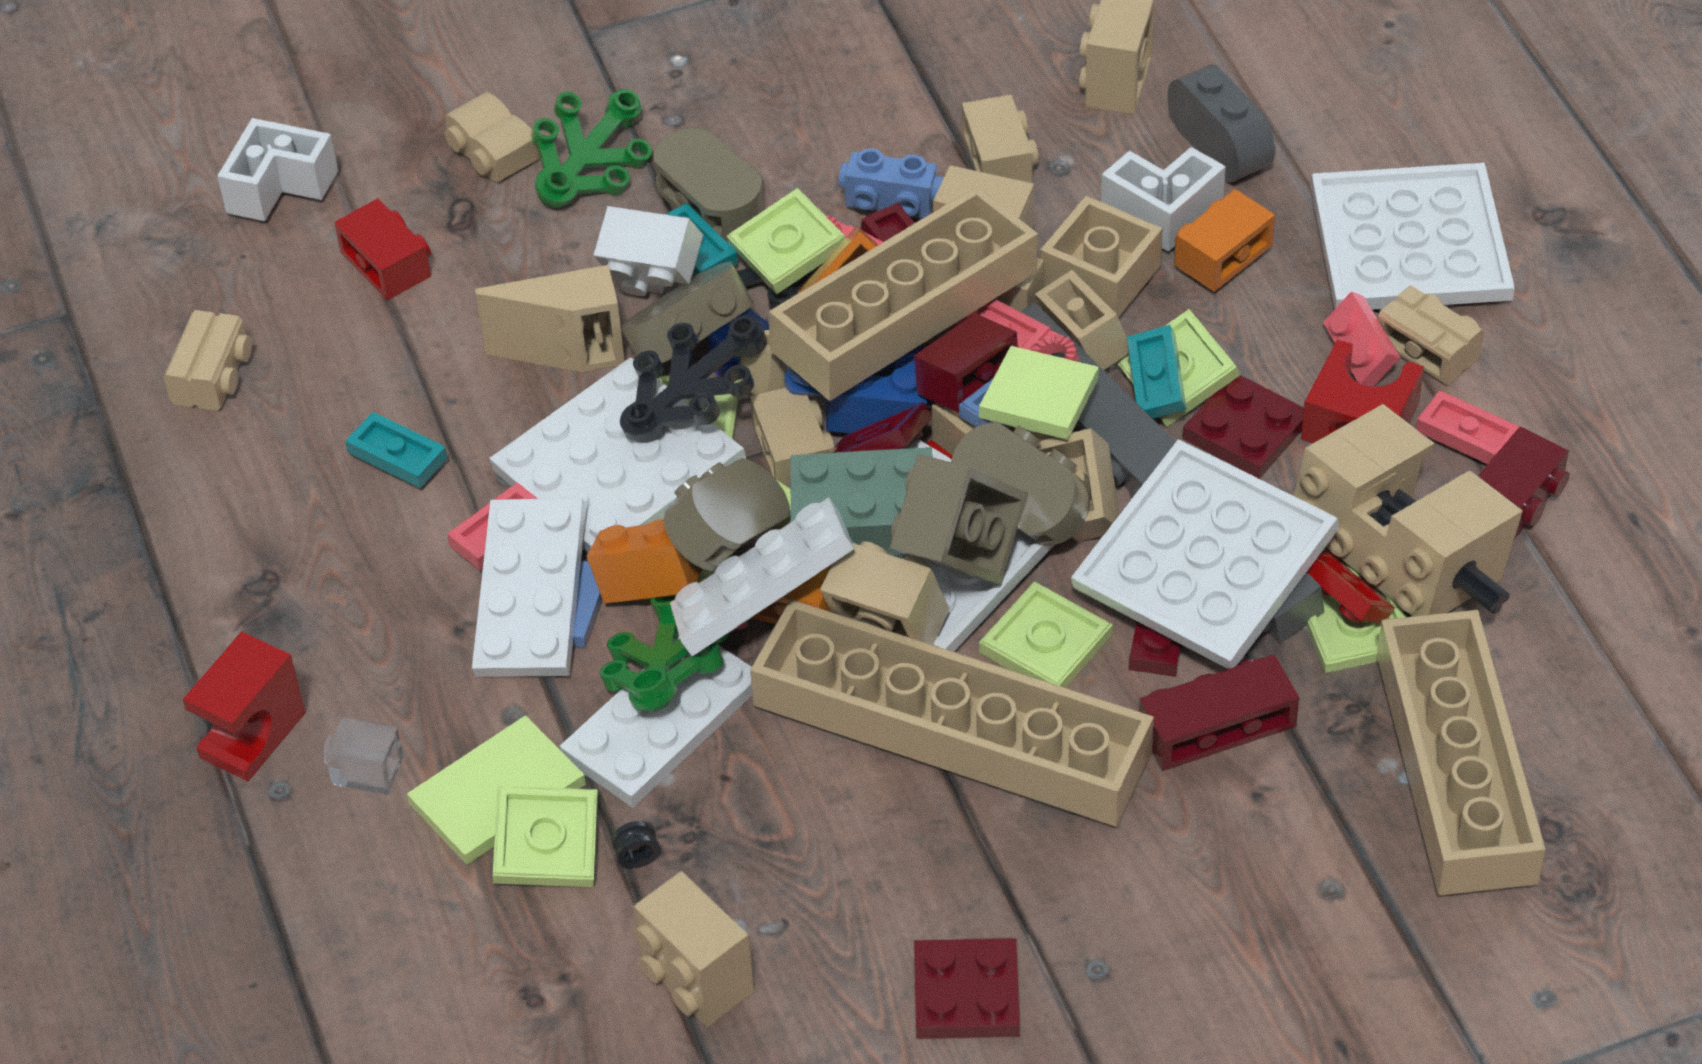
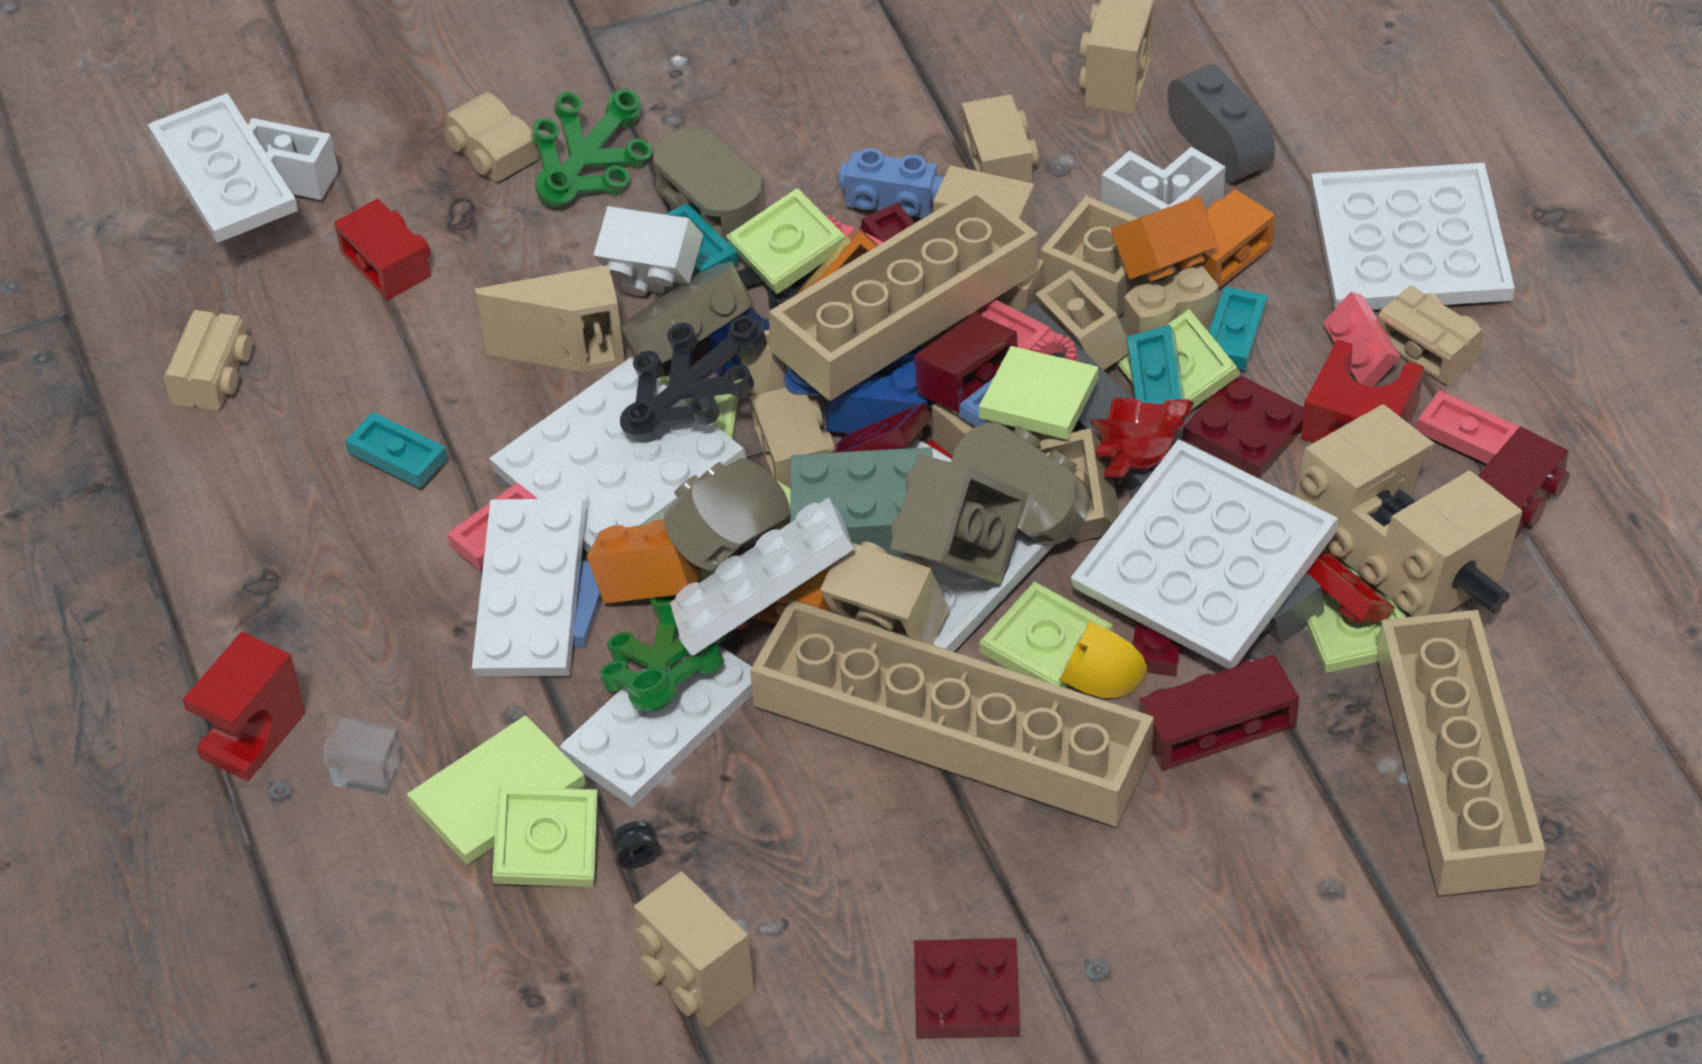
(222, 168): none -> white plate
(1104, 664): none -> yellow brick
(1139, 433): none -> red helmet
(1160, 302): none -> tan brick
(1165, 238): none -> orange brick
(1238, 323): none -> teal plate

